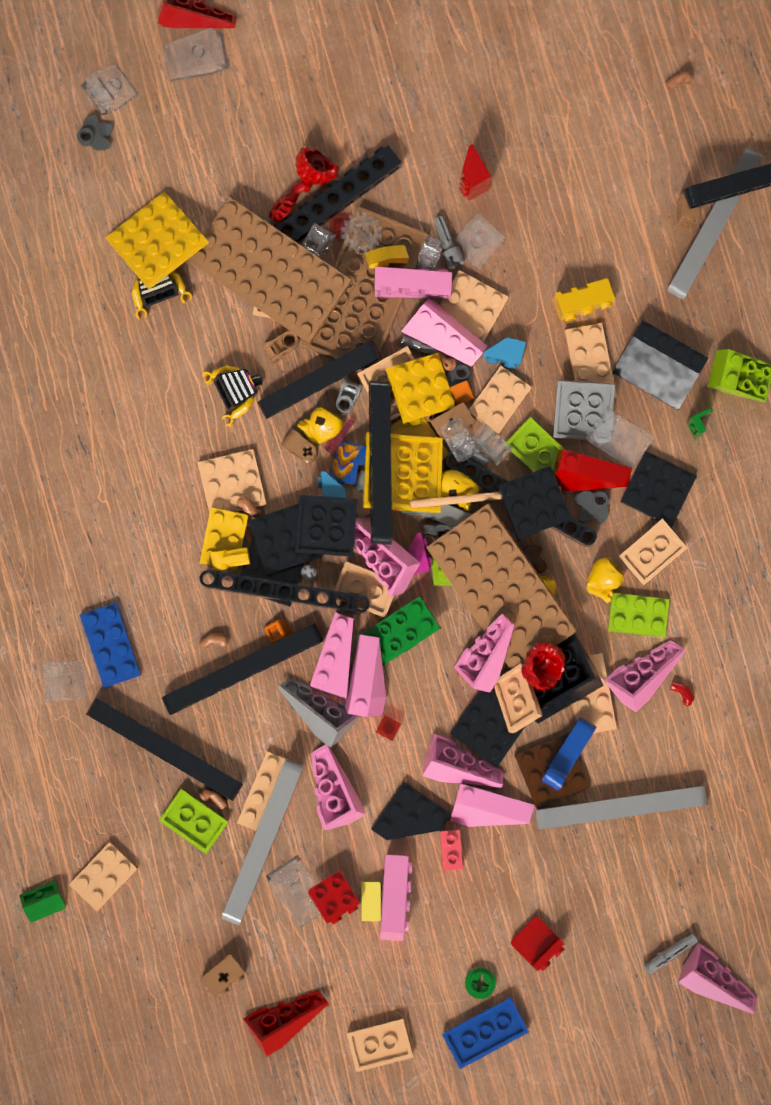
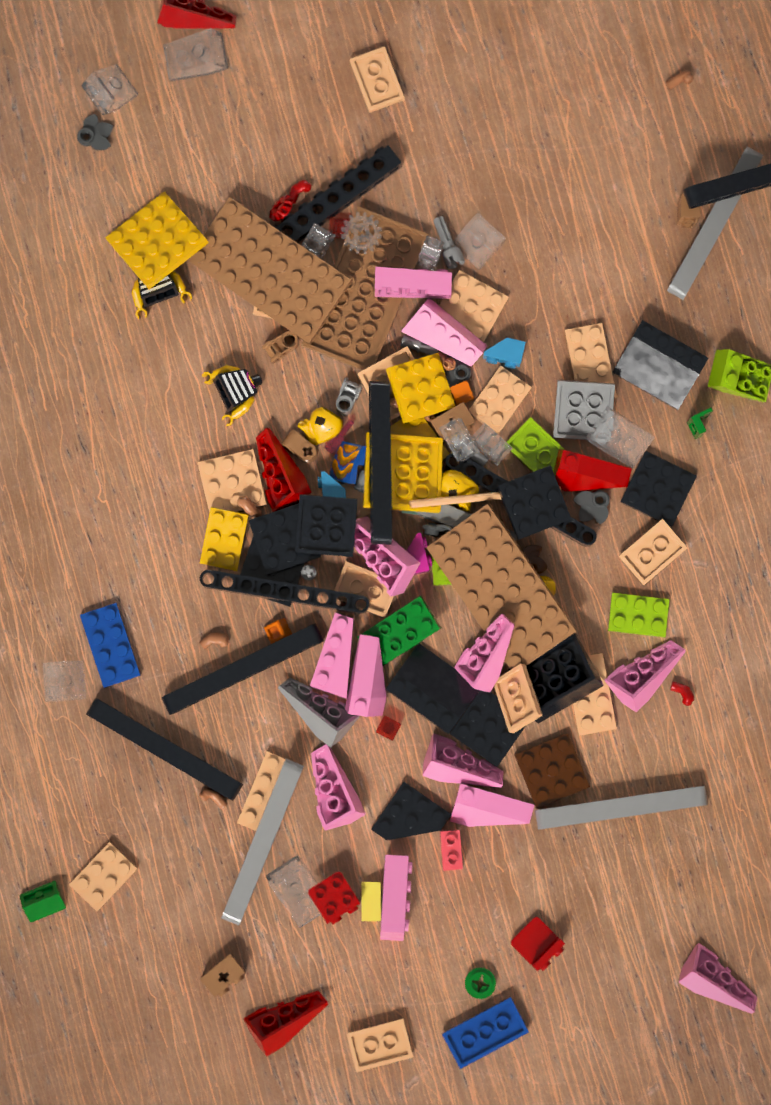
(193, 821): lime plate -> none
(224, 558): yellow piece -> none
(282, 475): none -> red wedge
(314, 167): red hair -> none
(319, 379): black beam -> none
(376, 79): none -> light nougat plate
(383, 256): yellow slope -> none
(432, 689): none -> black slope
(475, 176): red slope -> none
(543, 665): red hair -> none
(568, 753): blue beam -> none
(584, 300): yellow wedge -> none
(604, 578): yellow piece -> none
(667, 955): light grey pin -> none

